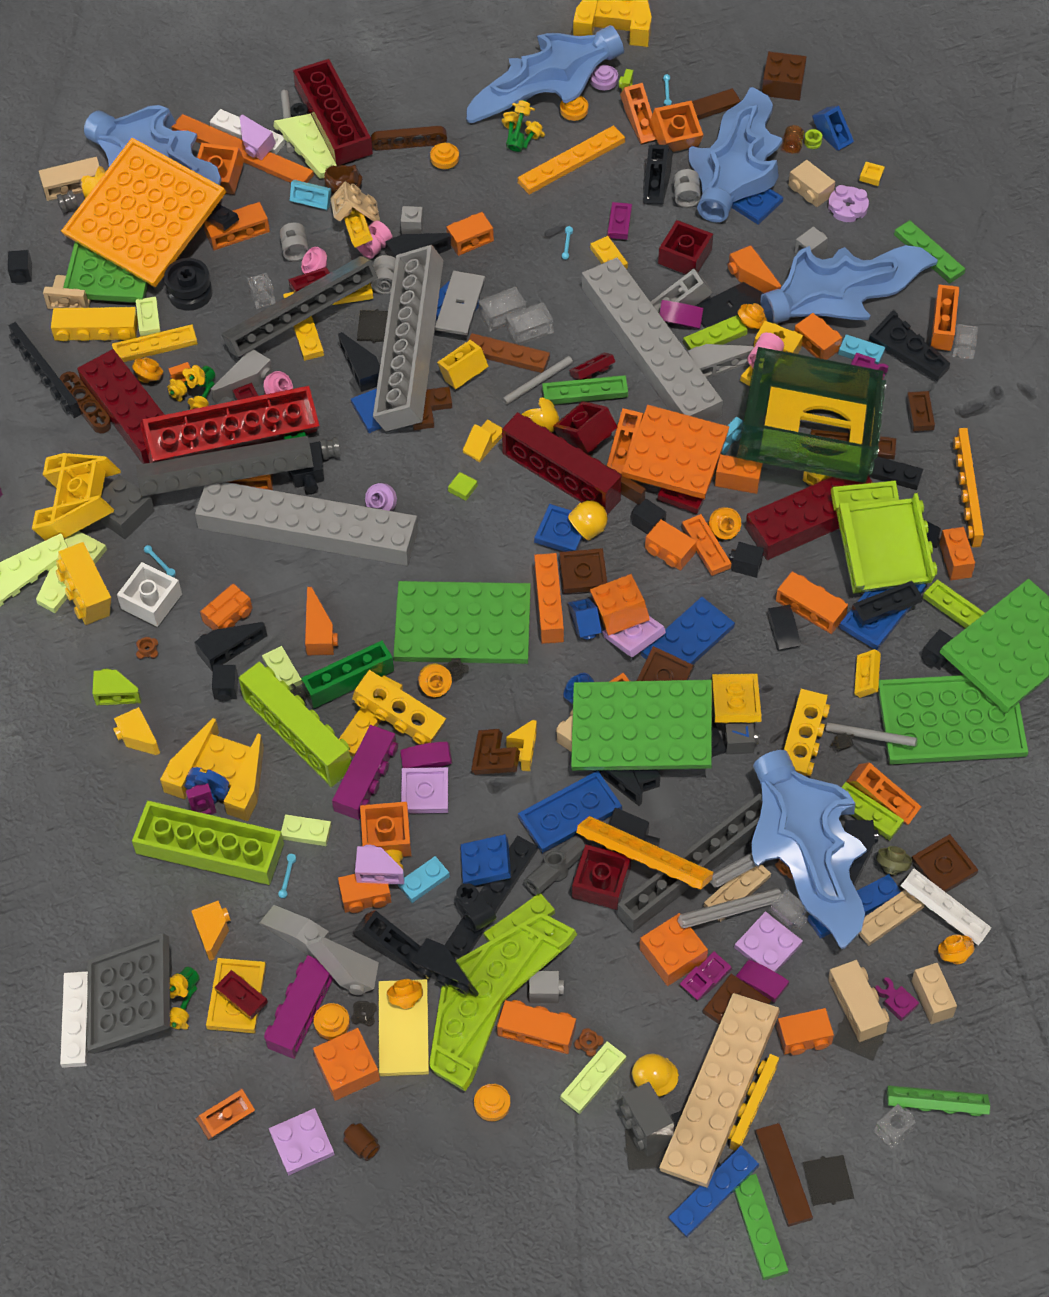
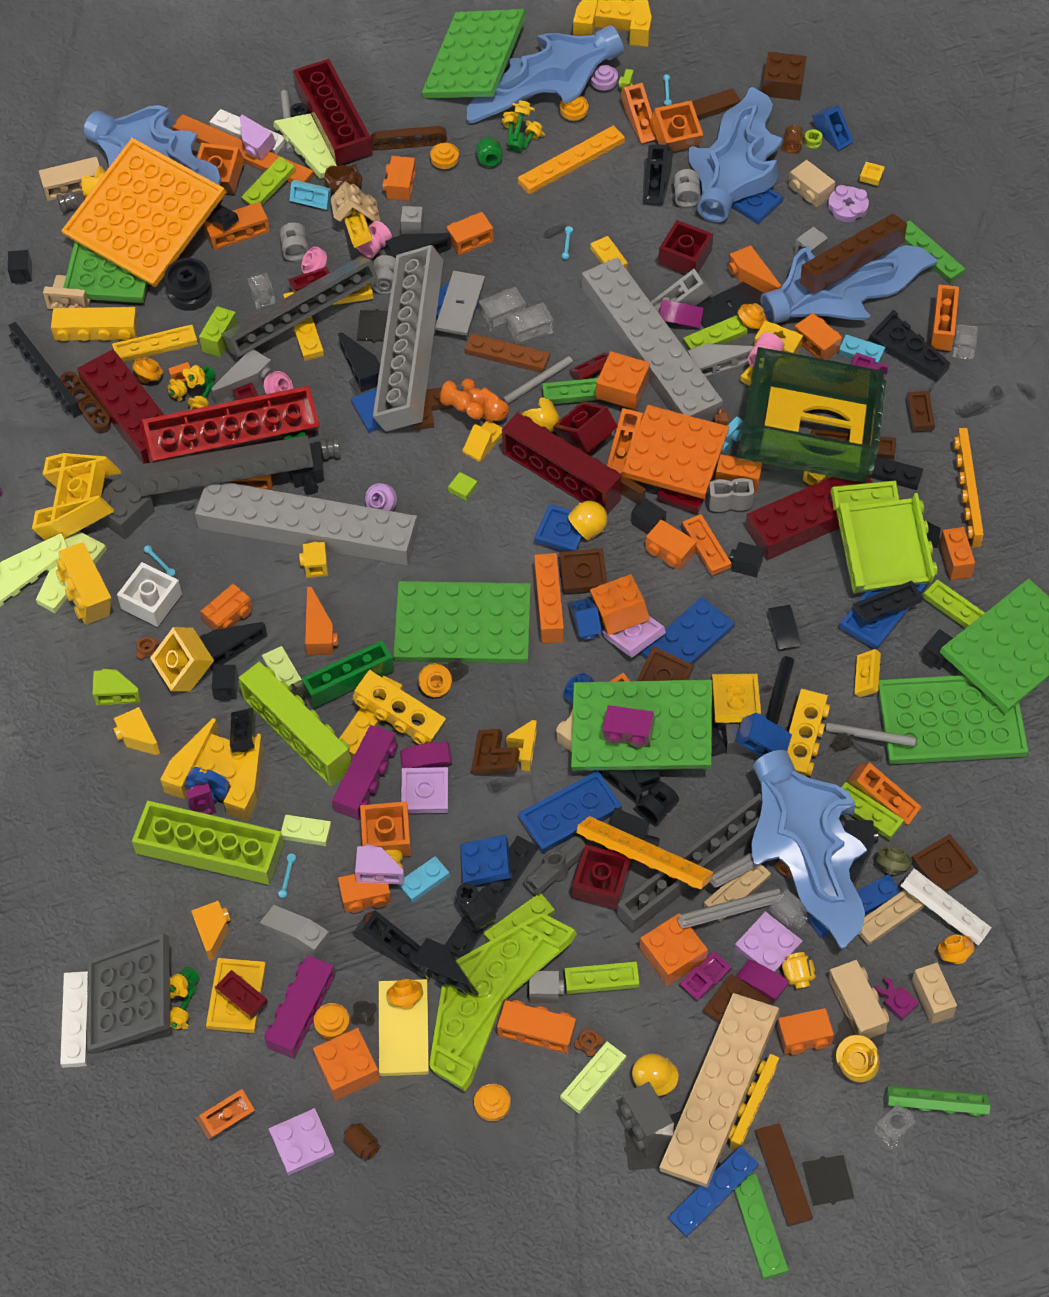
(148, 316): yellowish green plate -> none
(182, 659): none -> yellow brick
(211, 337): none -> lime brick
(242, 730): none -> black plate
(269, 182): none -> lime plate
(314, 559): none -> yellow brick
(346, 966): light grey slope -> none
(400, 178): none -> orange brick
(462, 364): yellow brick -> none
(474, 54): none -> bright green plate
(474, 401): none -> orange animal
(489, 152): none -> green head
(601, 977): none -> lime plate
(619, 220): magenta plate -> none
(623, 380): none -> orange brick
(628, 726): none -> magenta brick
(657, 803): none -> black wheel
(722, 417): none -> dark orange plate
(725, 523): light orange plate -> none
(731, 495): none -> light grey brick
(762, 735): none -> blue brick
(780, 689): none -> black axle
(799, 970): none -> yellow head
(812, 602): orange brick -> none
(853, 253): none -> reddish brown brick
(858, 1058): none -> yellow helmet

